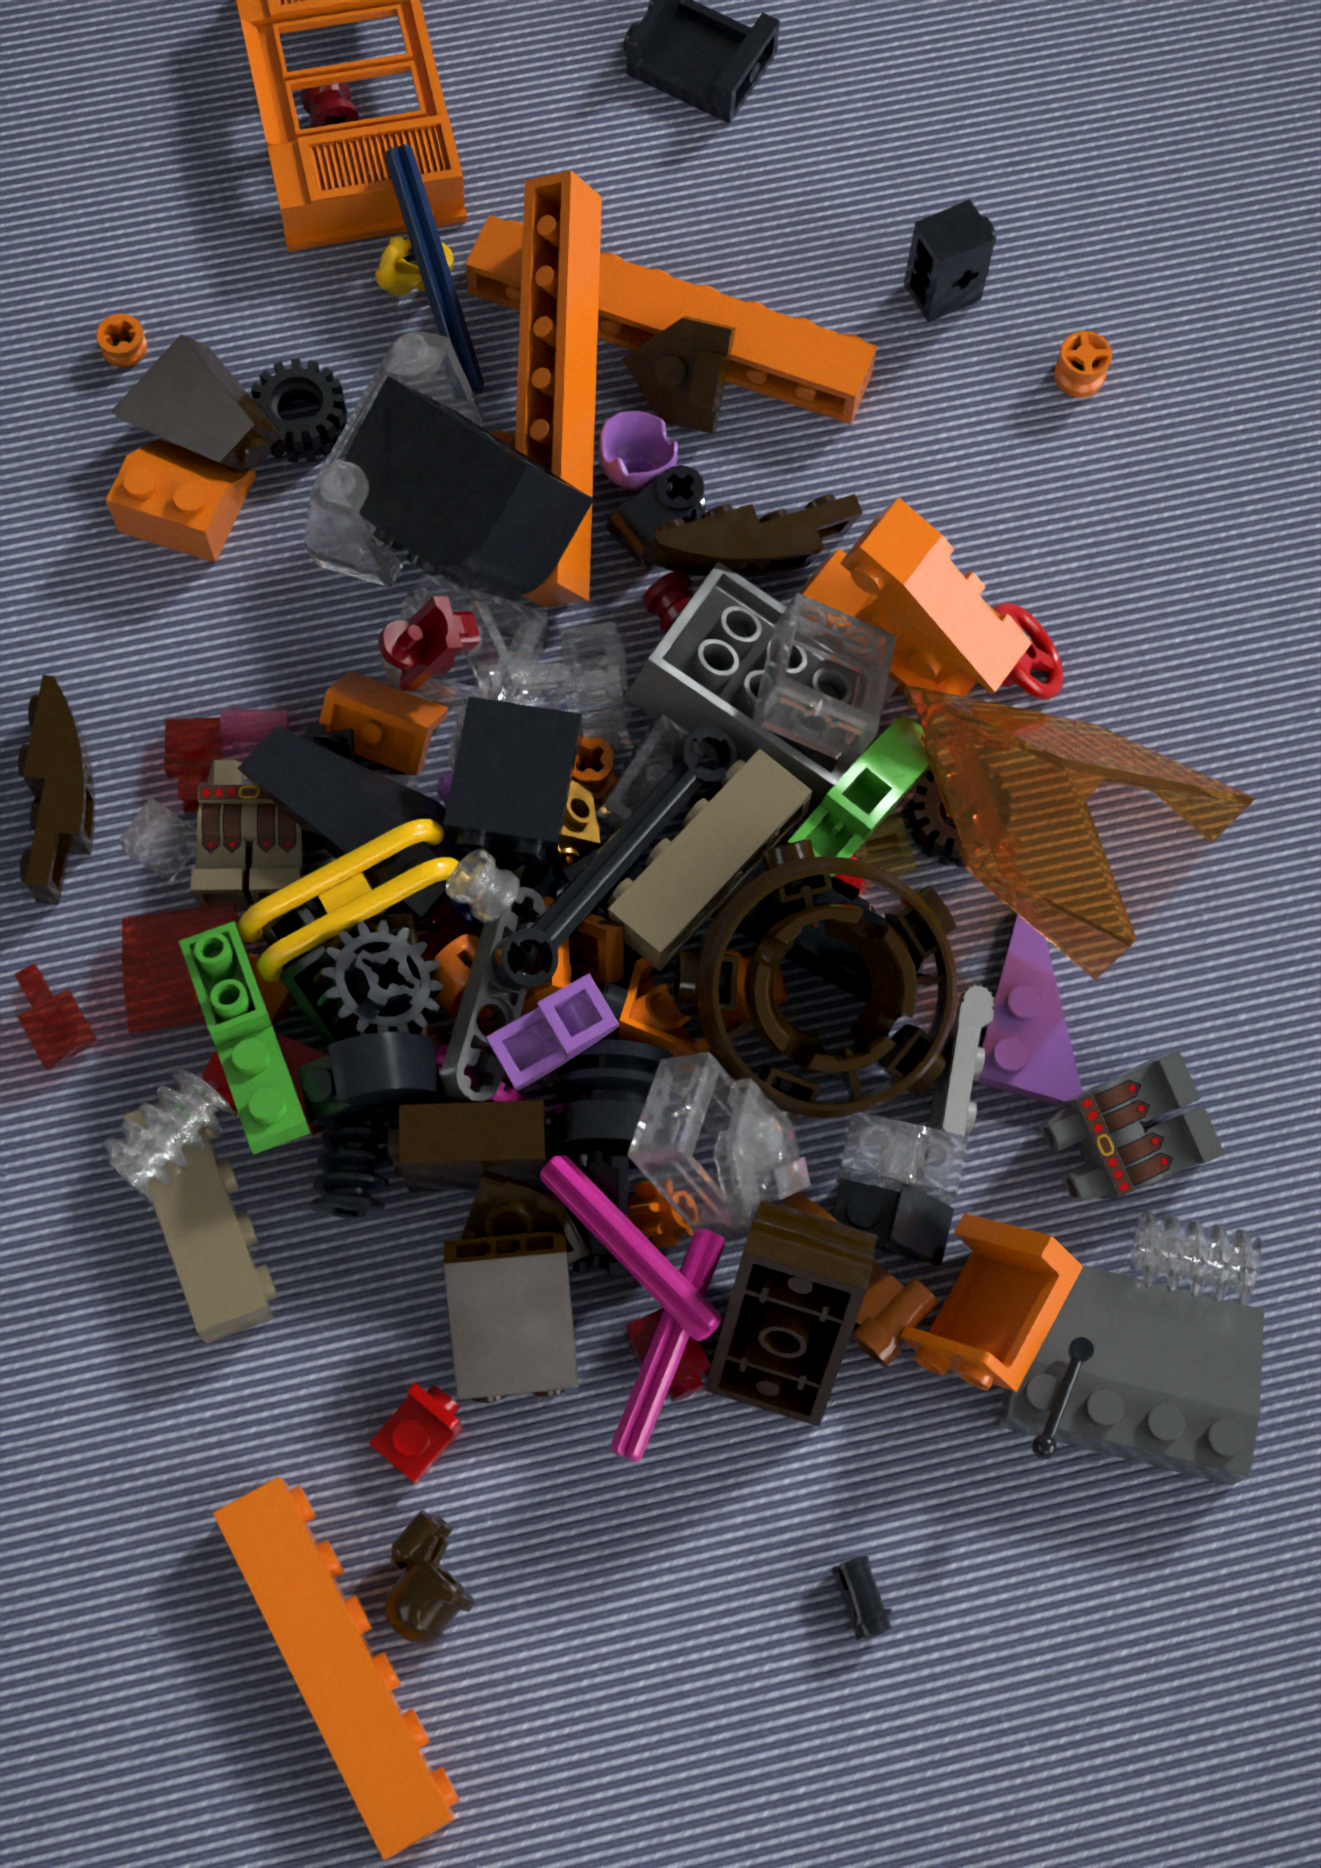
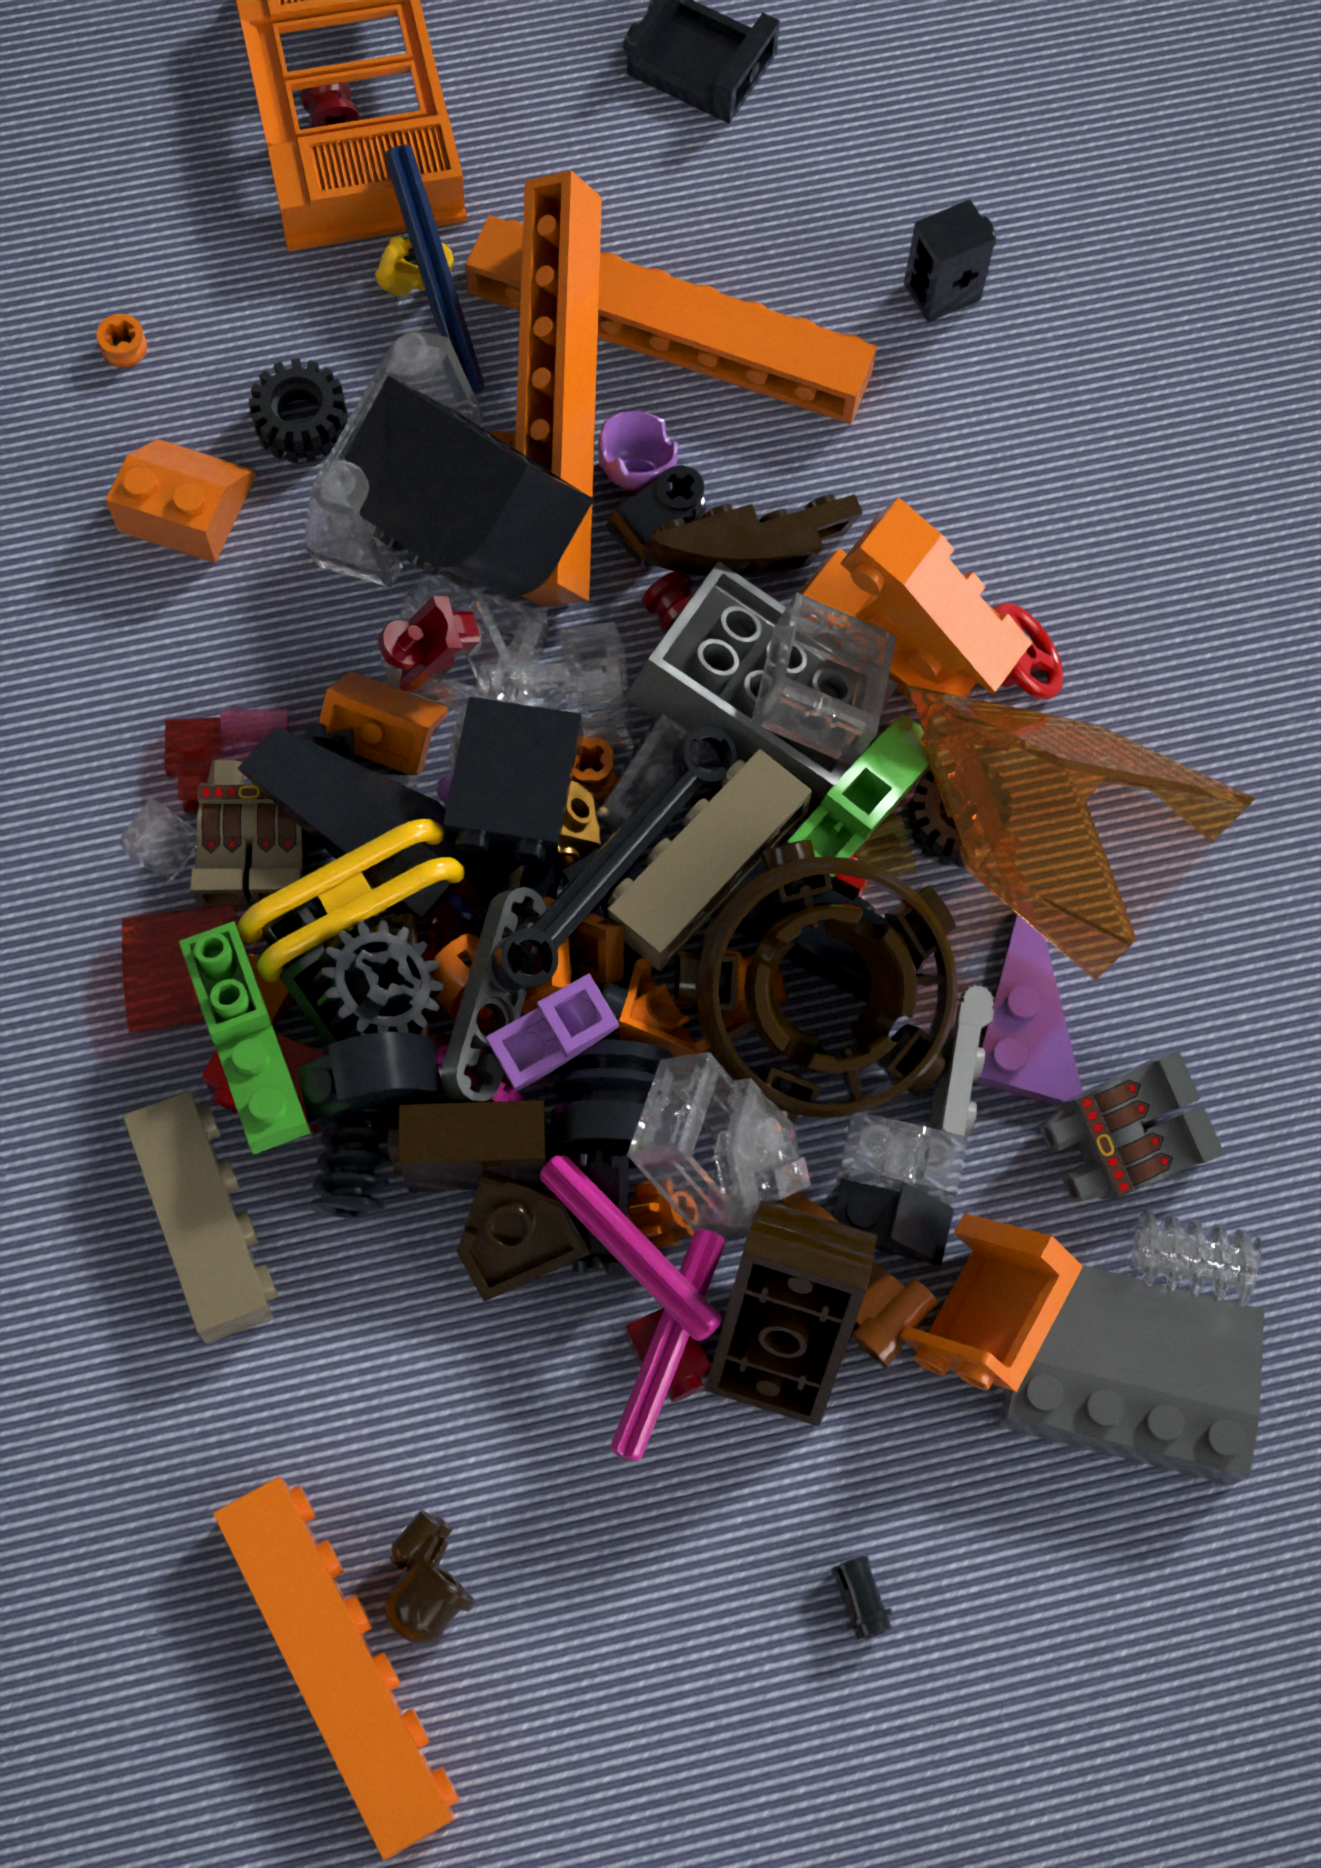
(54, 1022): clear red plate -> none
(63, 788): dark brown slope -> none
(166, 1131): clear piece -> none
(199, 406): dark brown slope -> none
(418, 1431): red bracket -> none
(482, 886): clear wheel -> none
(510, 1315): dark brown brick -> none
(685, 372): dark brown plate -> none
(1079, 1351): black hinge -> none
(1093, 354): orange wheel -> none

